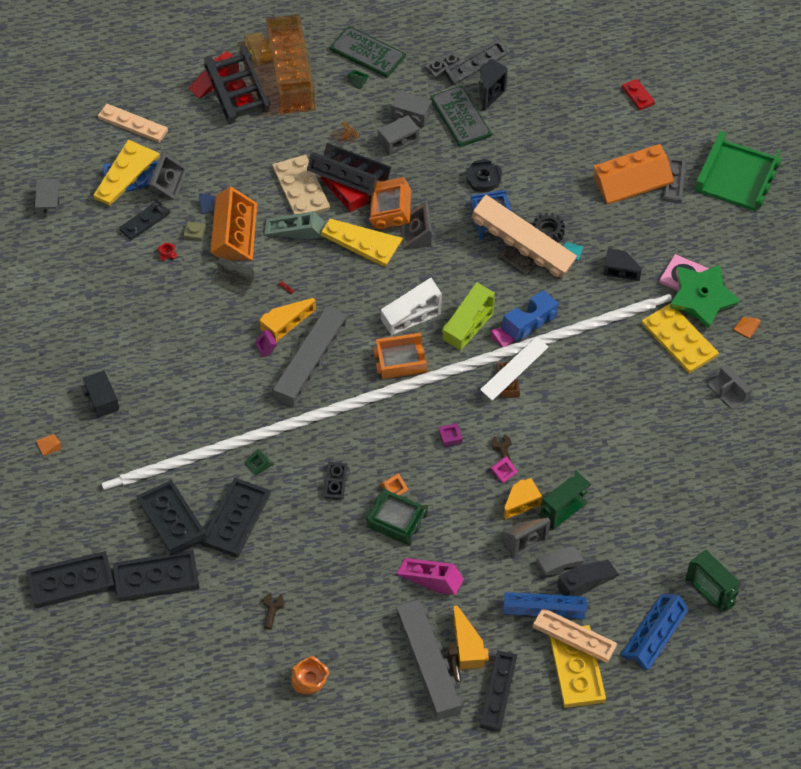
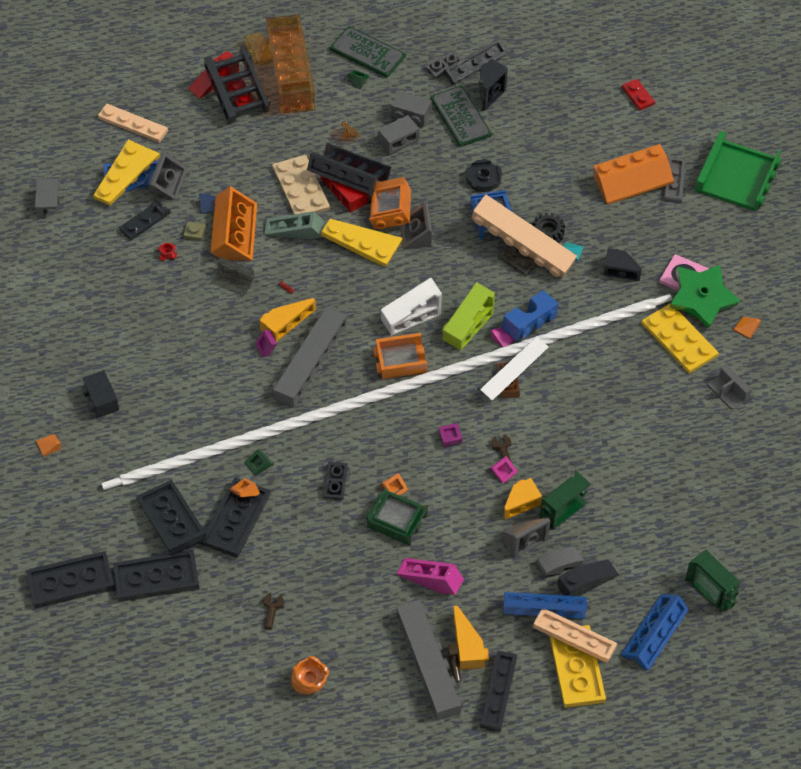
(245, 488): none -> orange slope

